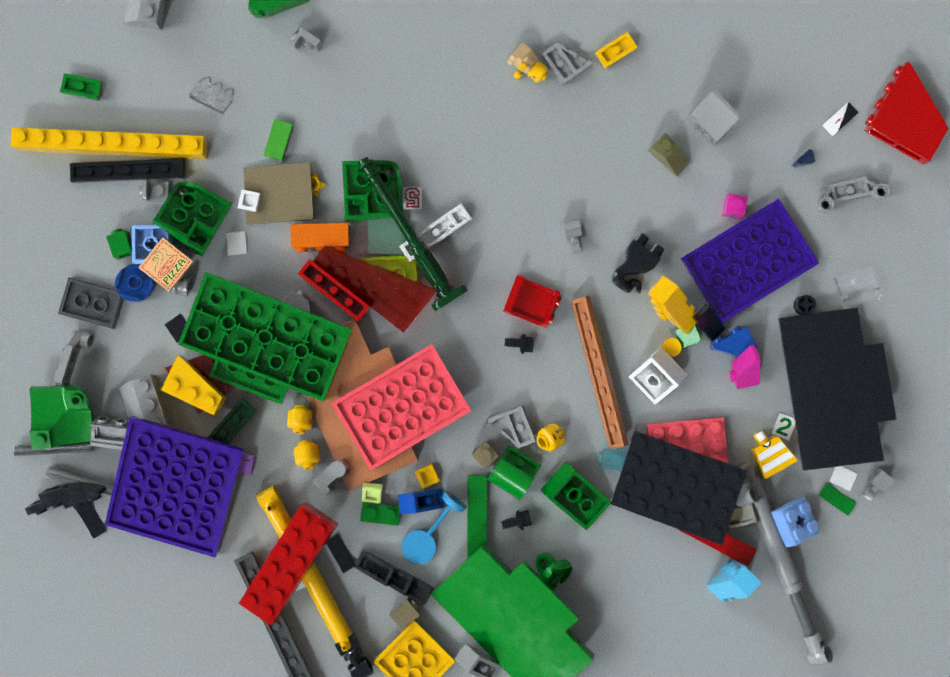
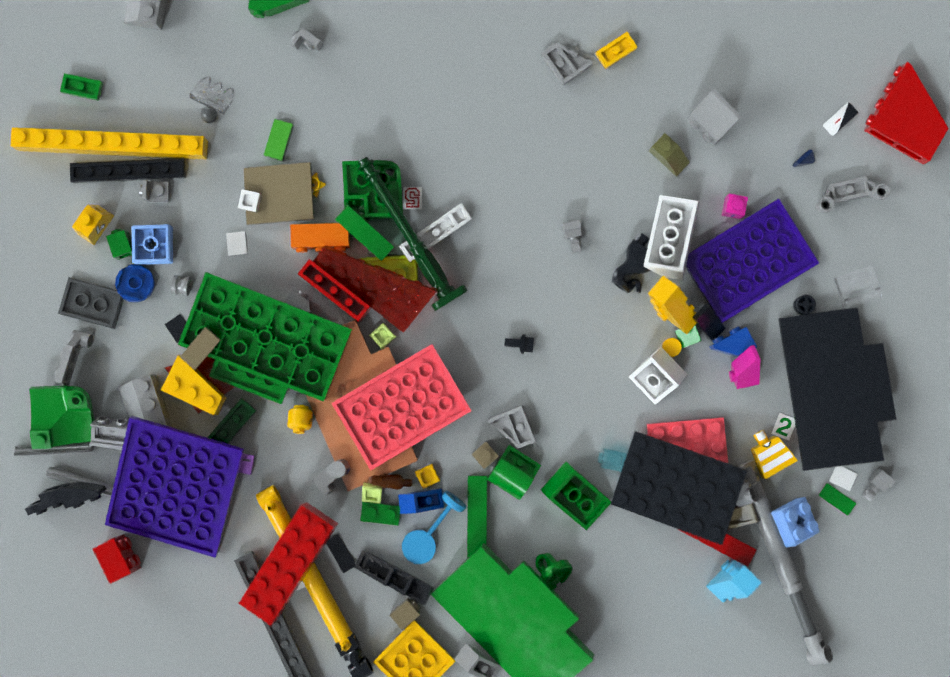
(91, 519): black sticker -> none
(92, 223): none -> yellow torso
(117, 558): none -> red brick
(166, 264): light nougat tile -> none
(192, 216): green slope -> none
(200, 348): none -> dark tan tile
(208, 115): none -> dark grey hinge
(306, 454): yellow head -> none
(364, 233): none -> green slope
(382, 336): none -> yellowish green tile
(390, 481): none -> reddish brown piece
(522, 520): black piece -> none
(526, 62): piece -> none
(532, 302): red panel -> none
(551, 437): yellow head -> none
(599, 372): nougat plate -> none
(671, 236): none -> white slope

